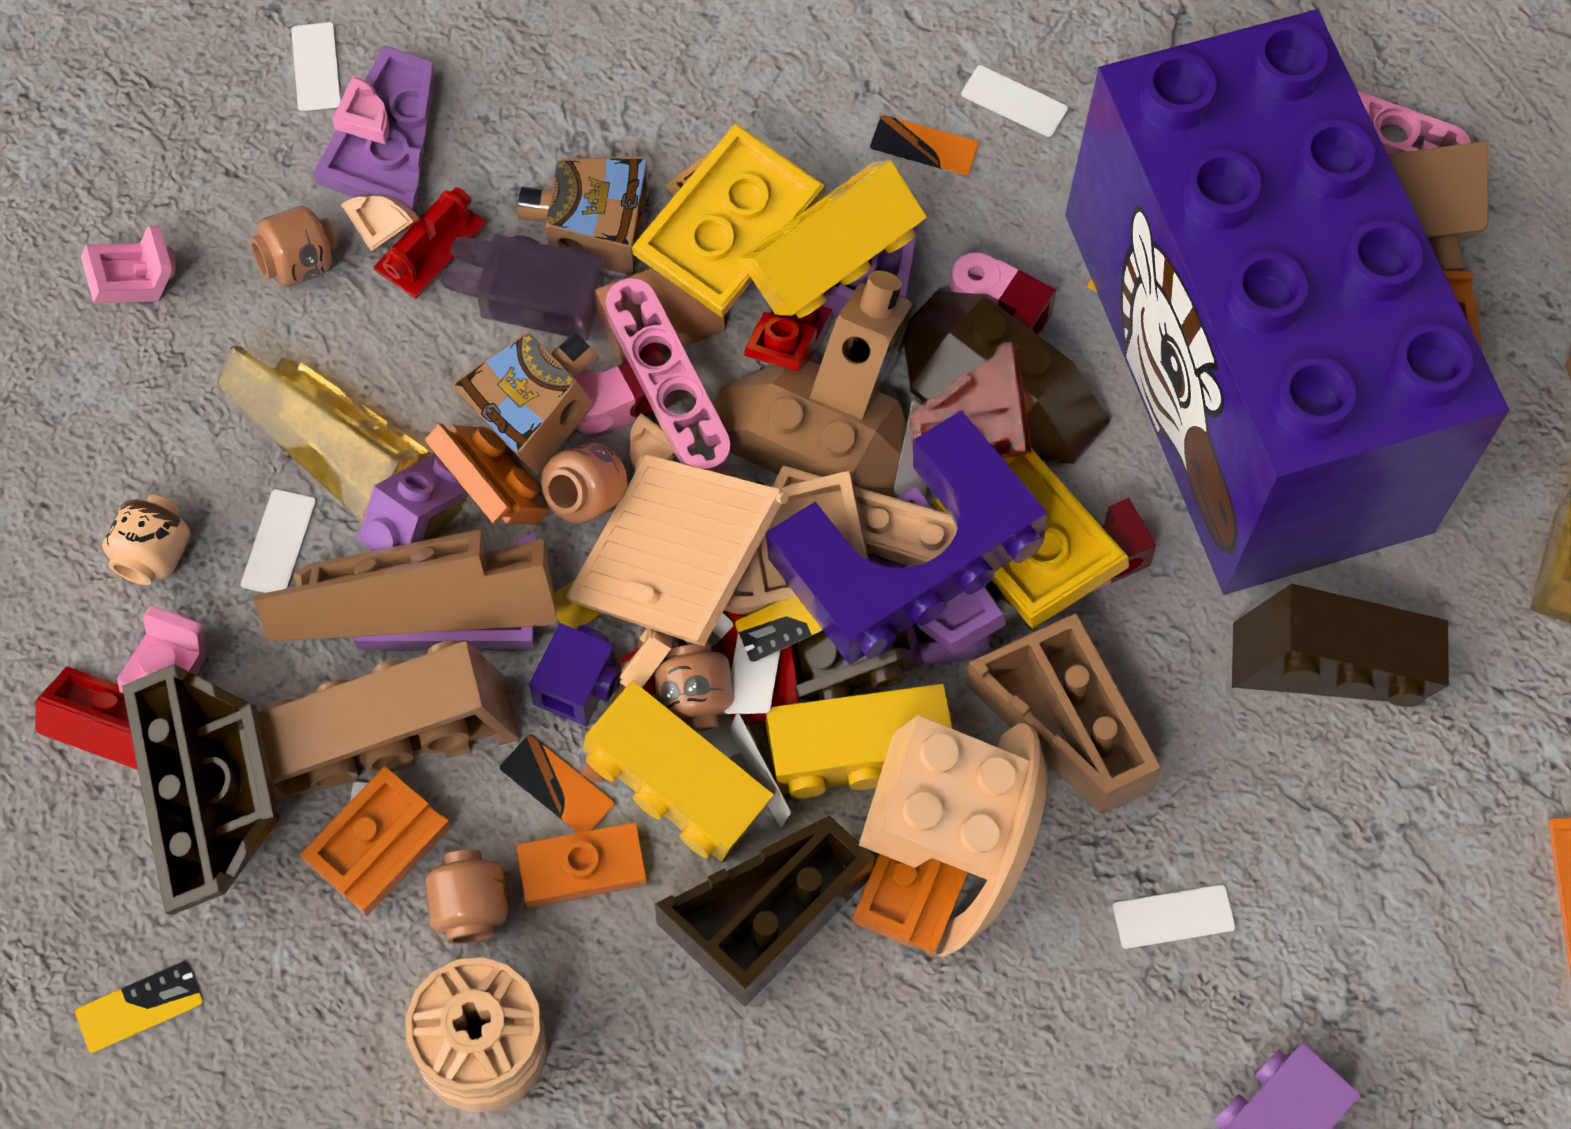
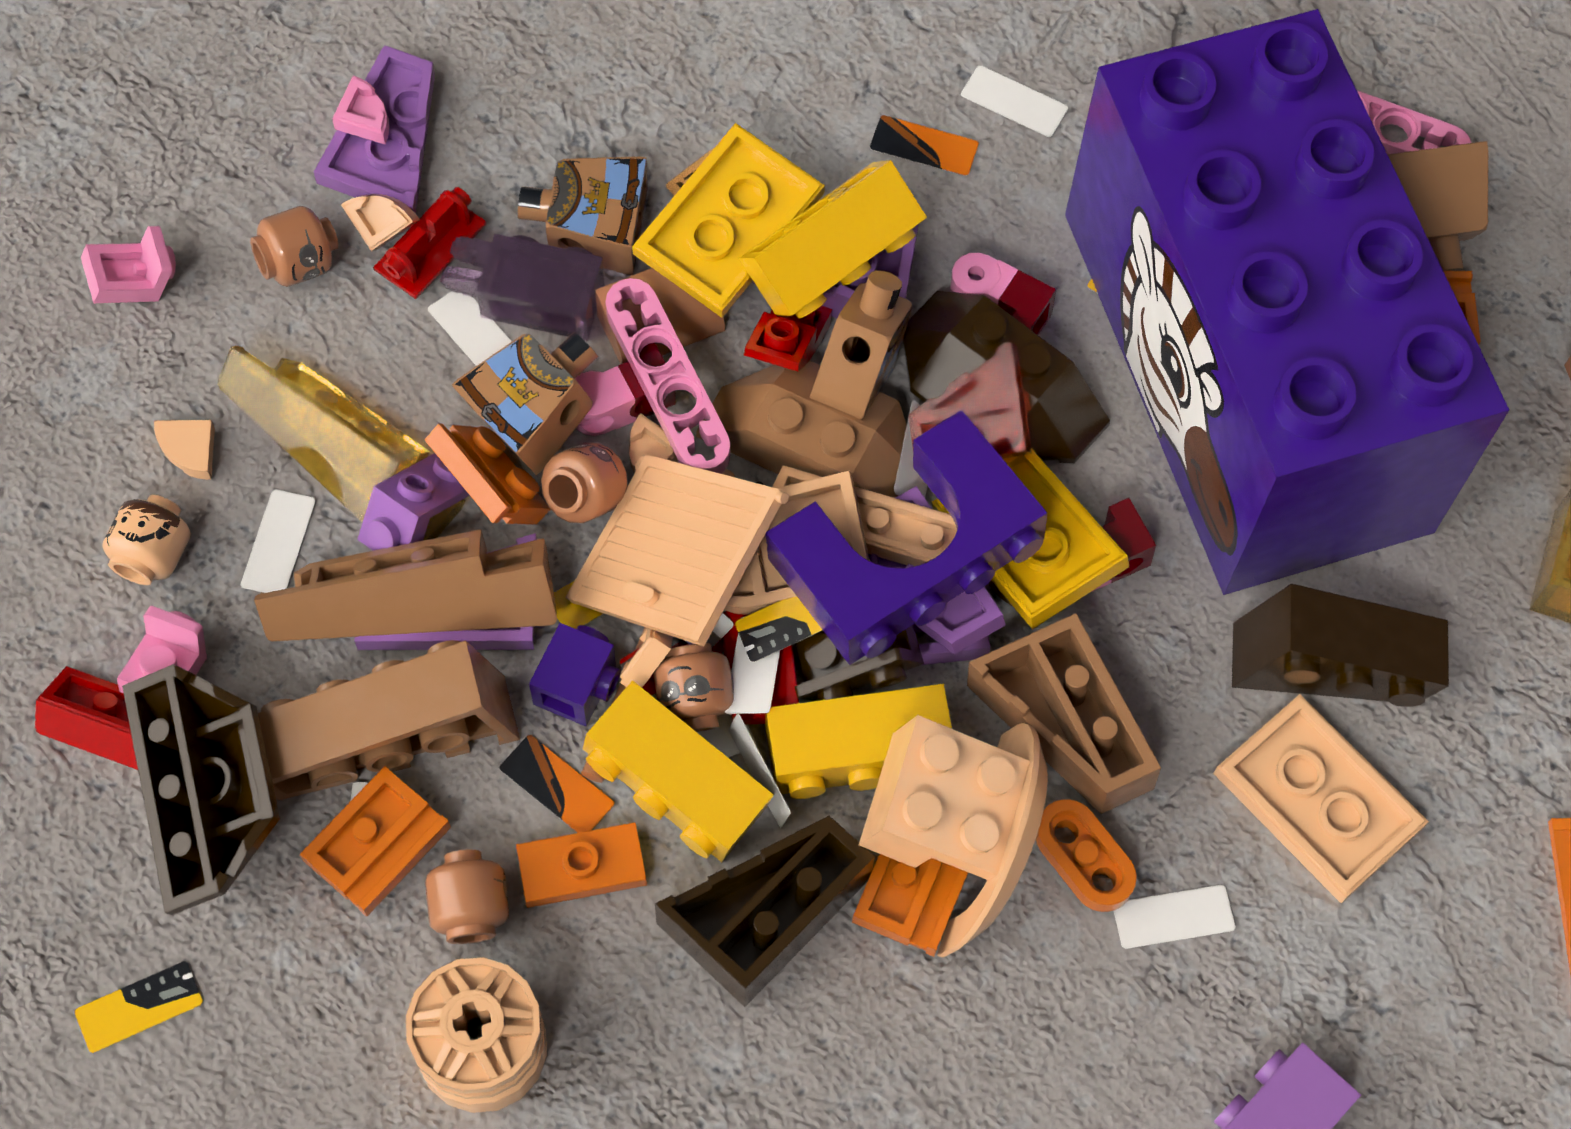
(187, 445): none -> light nougat tile
(315, 66): white sticker -> none
(462, 321): none -> white sticker
(1089, 855): none -> orange plate
(1320, 798): none -> light nougat tile

